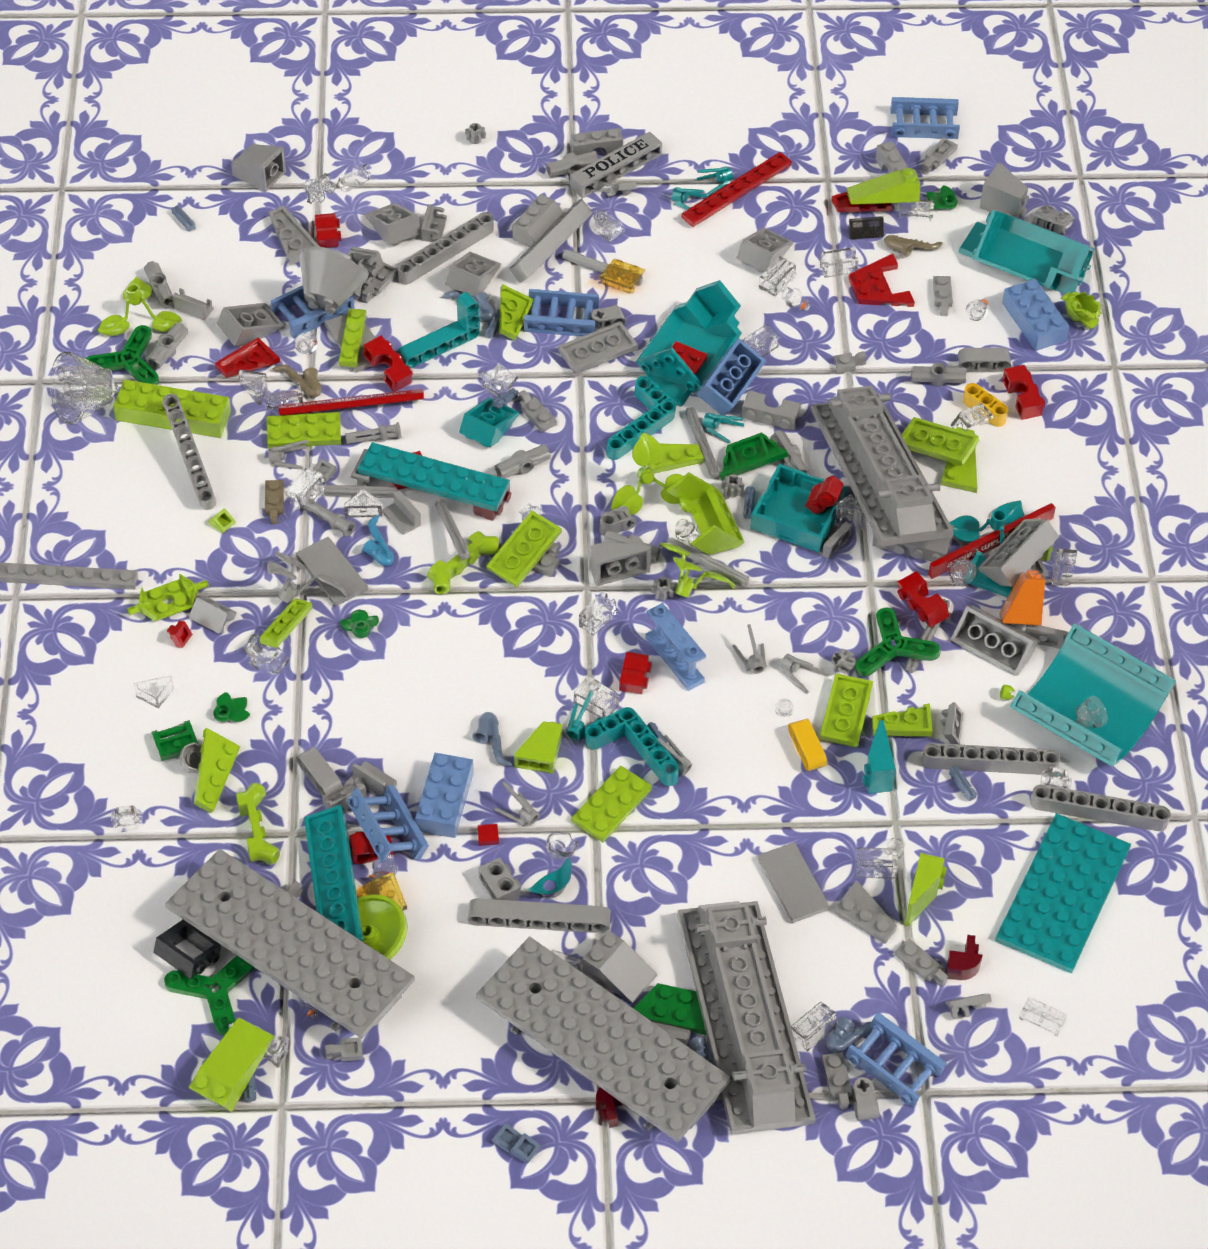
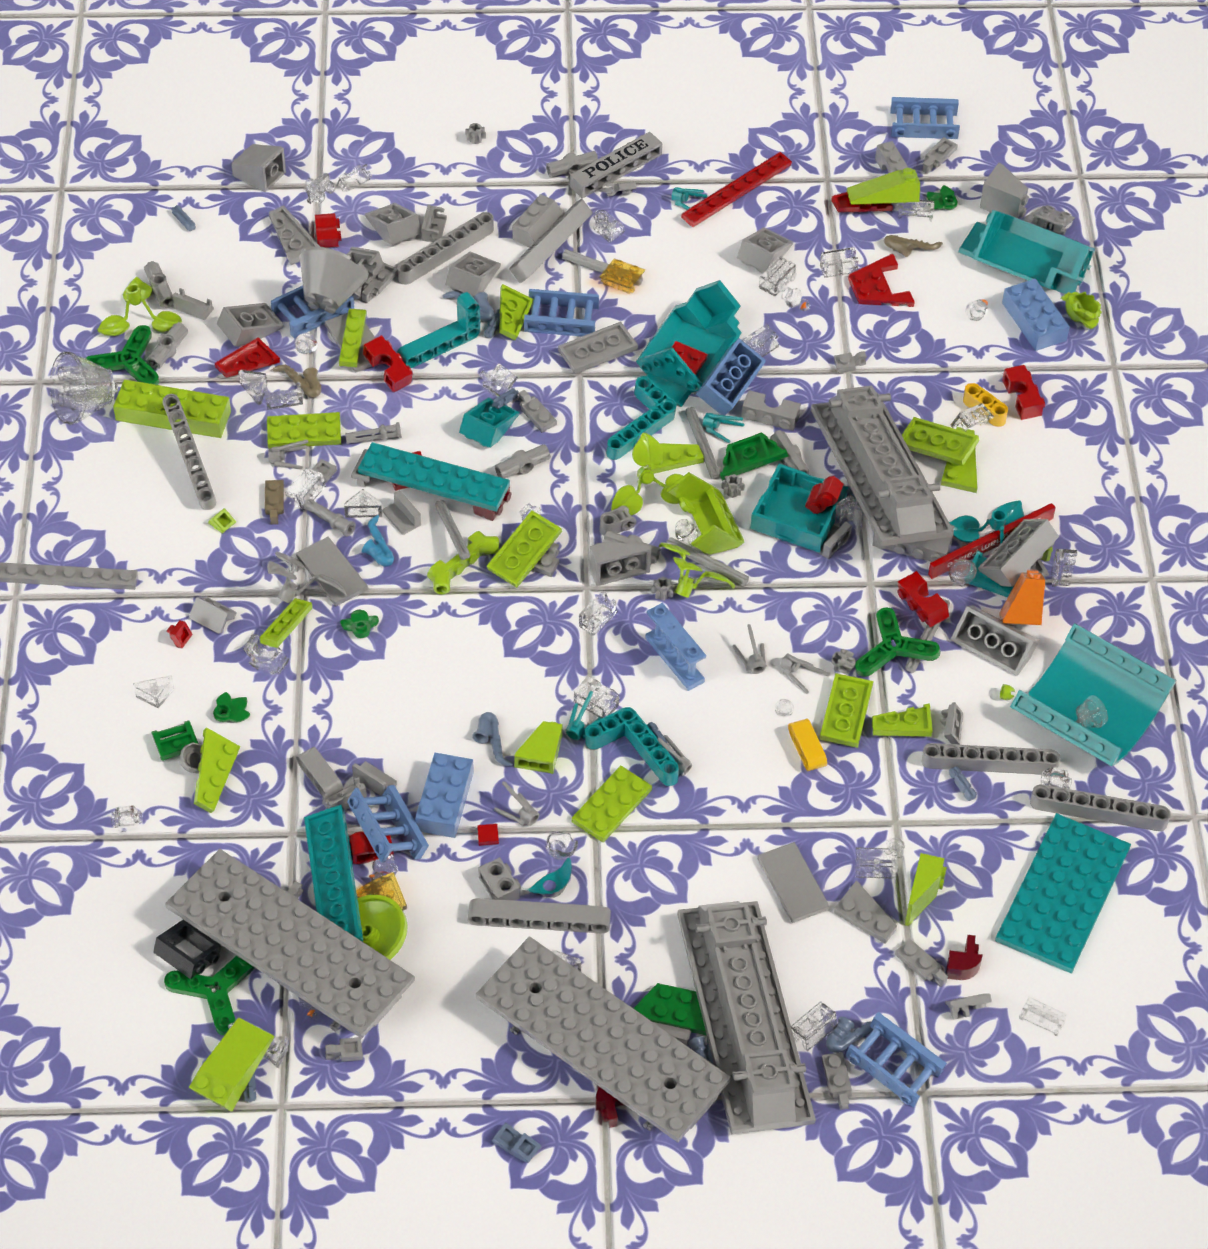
(181, 591): lime plate -> none
(257, 847): lime plate -> none
(349, 402): red tile -> none
(351, 490): light grey axle -> none
(588, 141): light grey arch -> none
(607, 316): light grey piece -> none
(618, 967): light grey slope -> none
(634, 673): red brick -> none
(722, 175): teal plant -> none
(749, 502): sand blue axle -> none
(865, 1102): light grey piece -> none
(866, 228): clear smoke slope -> none
(880, 764): teal slope -> none
(938, 374): light grey piece -> none
(942, 293): light grey hinge -> none
(984, 359): light grey beam -> none
(1047, 636): light grey hinge -> none

